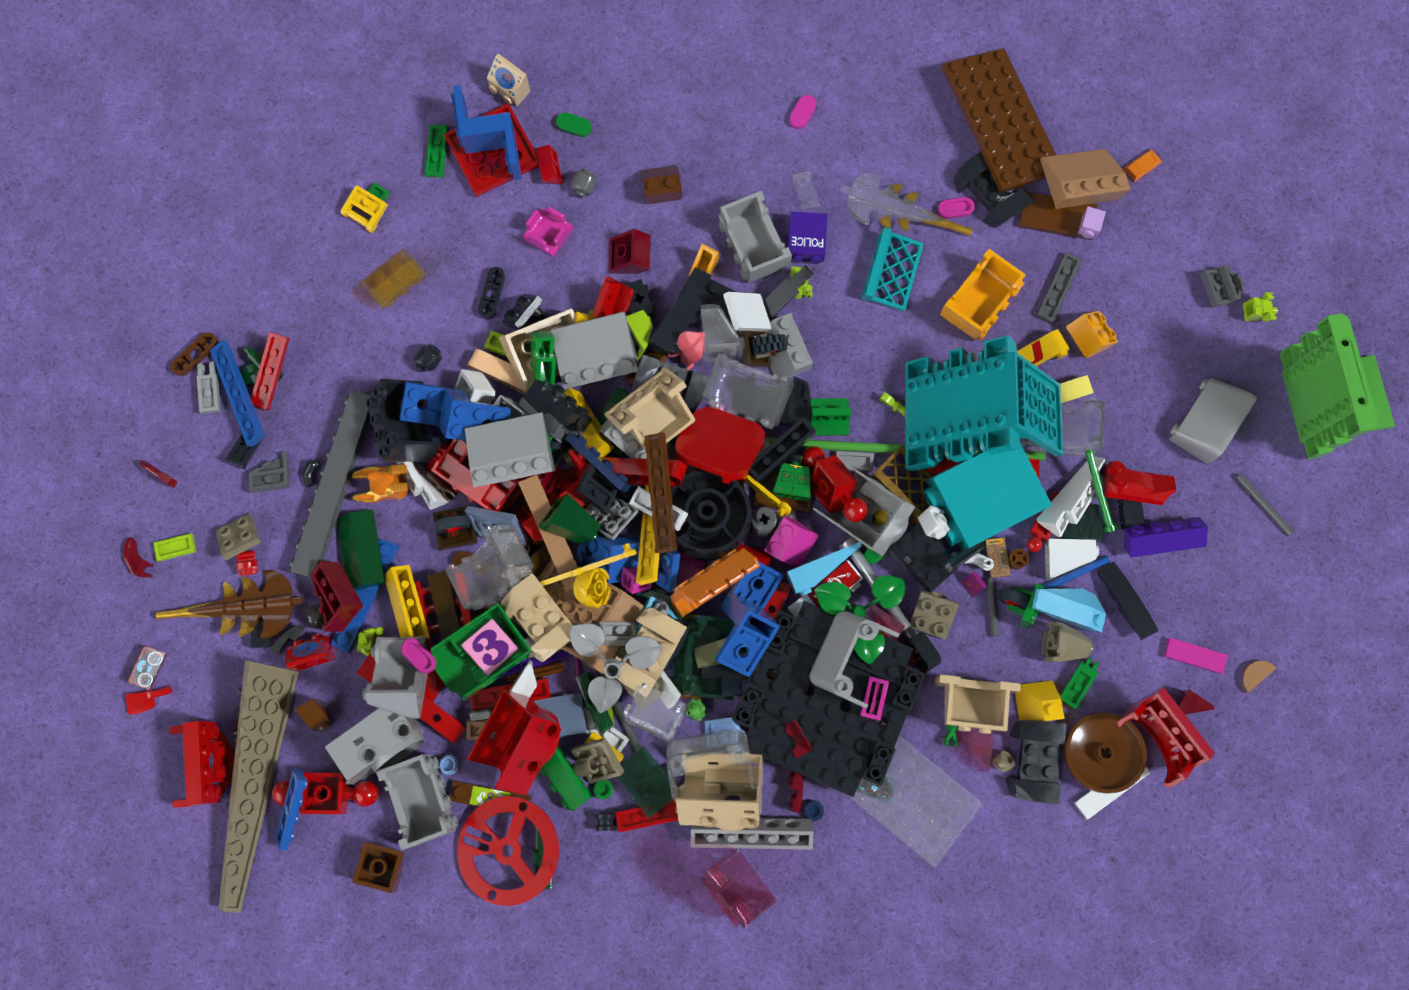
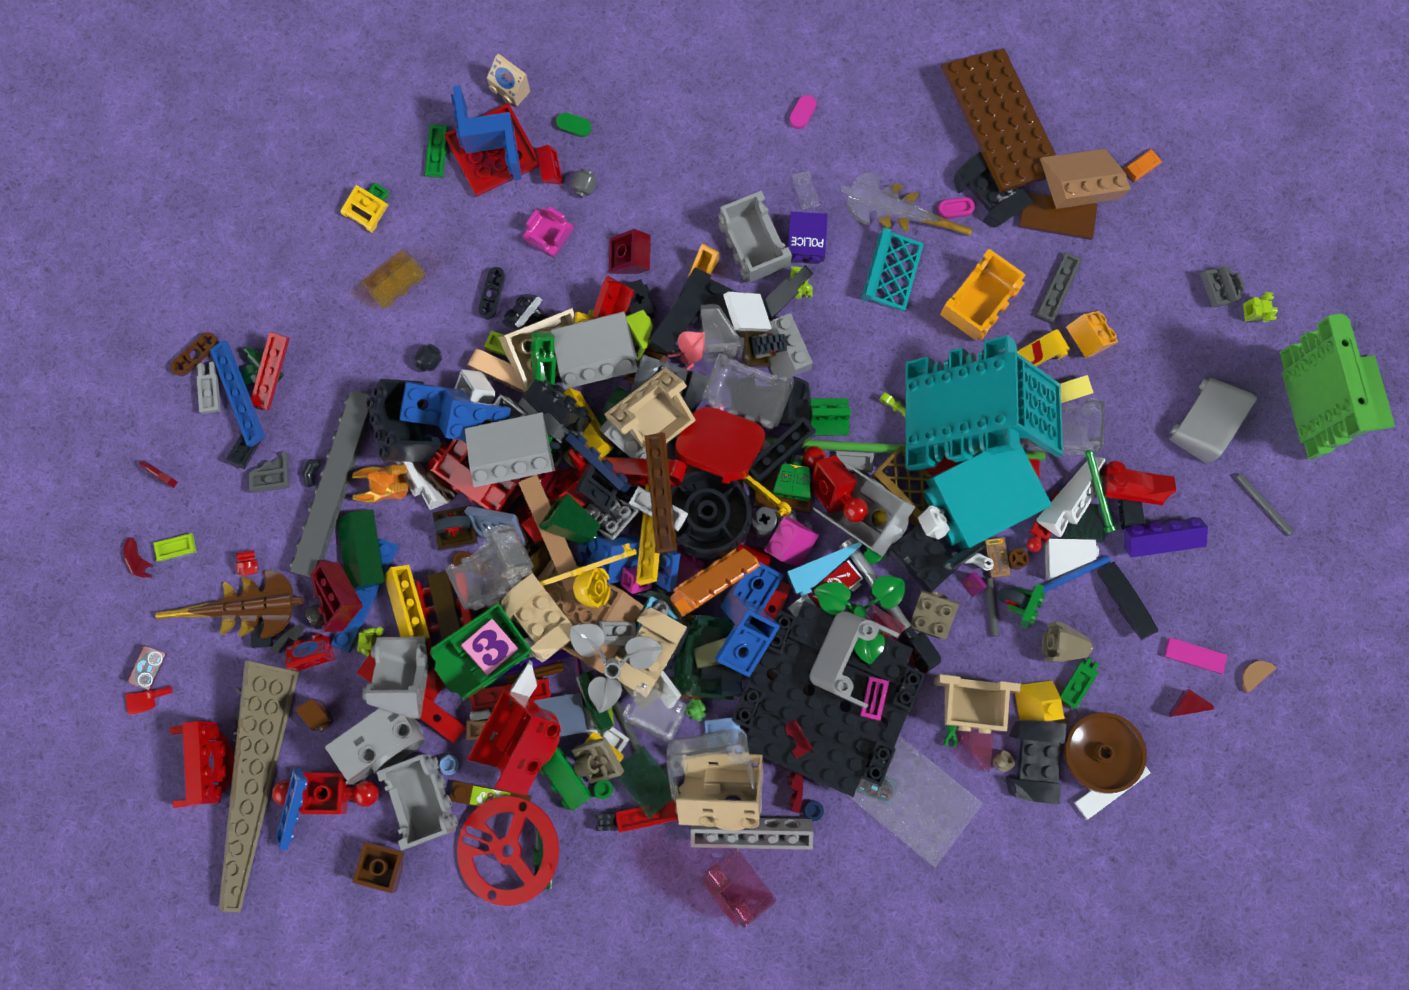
(238, 536): dark tan plate -> none
(418, 656): dark pink tile -> none
(661, 184): reddish brown slope -> none
(1072, 607): medium azure wedge -> none
(1091, 222): lavender brick -> none
(1170, 731): red piece -> none

